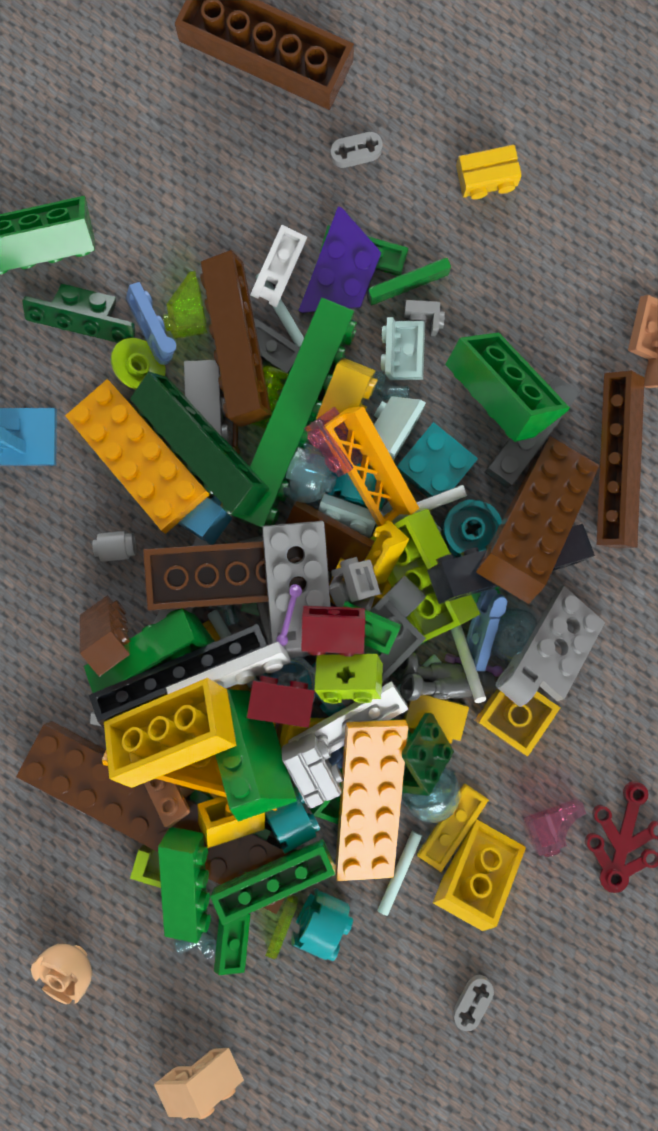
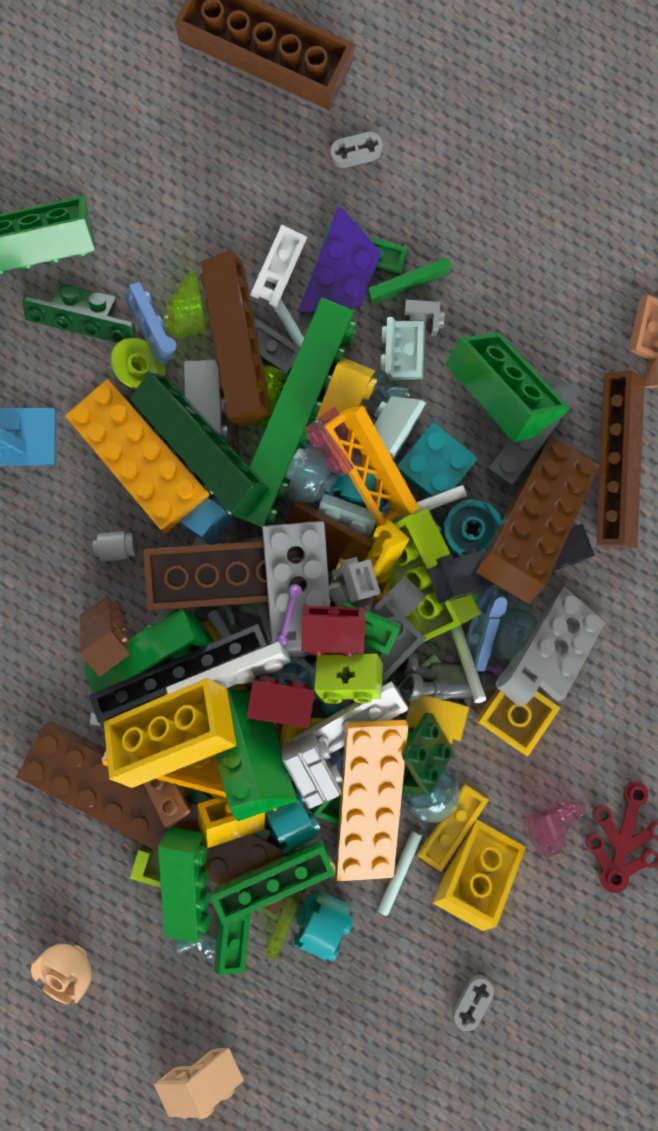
(488, 172): yellow brick -> none

